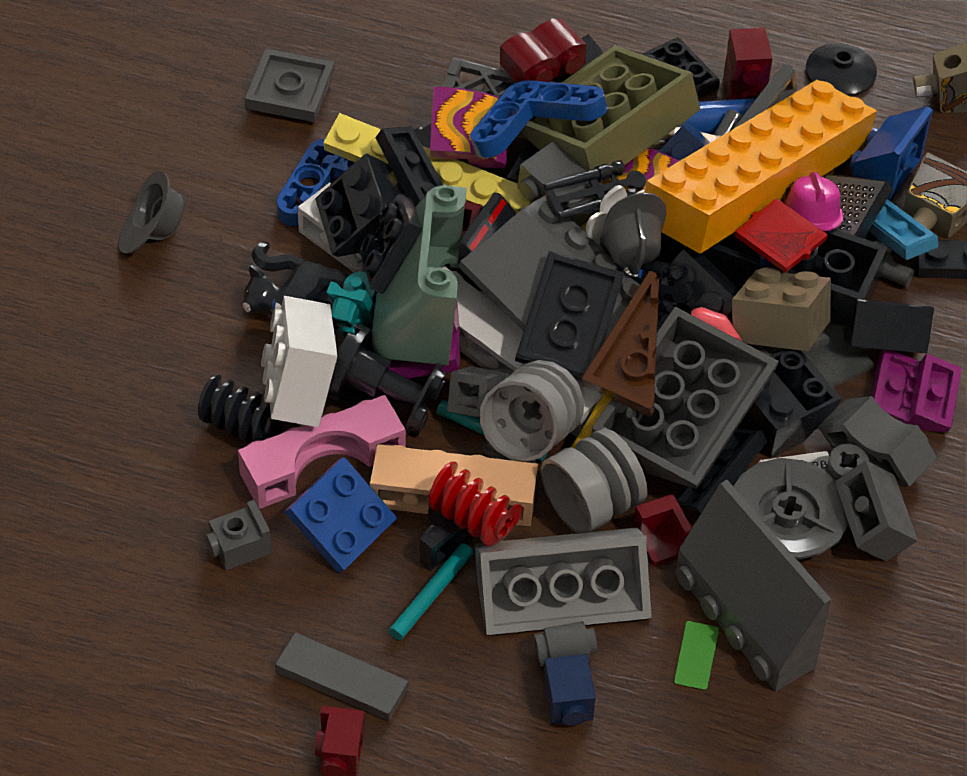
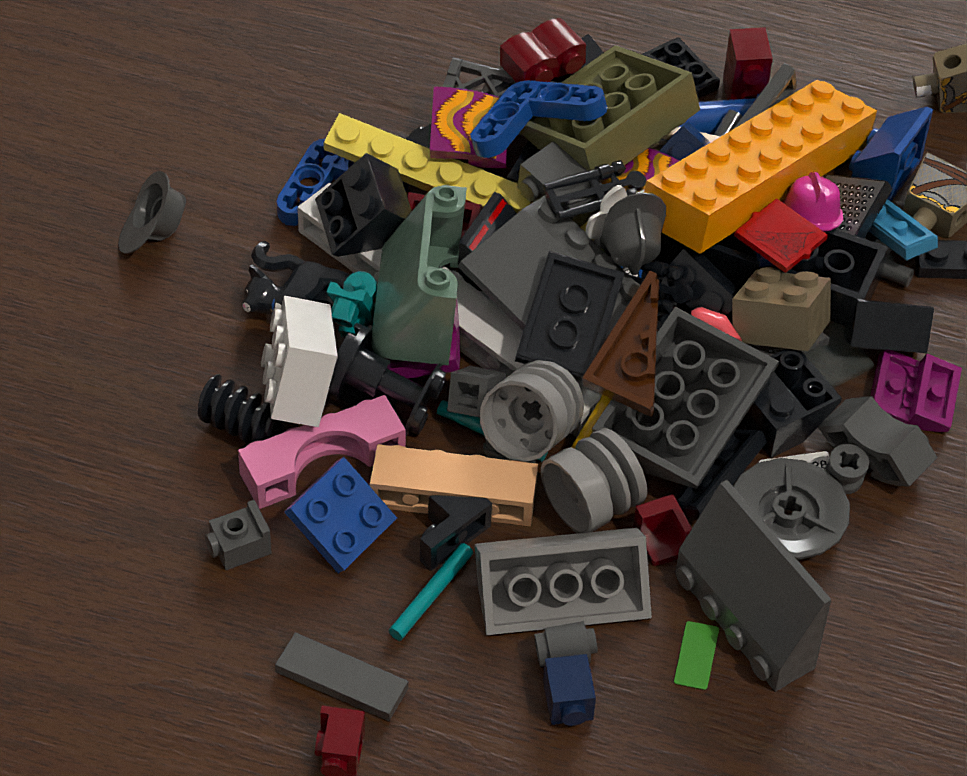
(290, 85): dark grey plate -> none
(390, 243): black tile -> none
(408, 161): black plate -> none
(472, 508): red piece -> none
(842, 66): black dish -> none
(876, 511): dark grey brick -> none

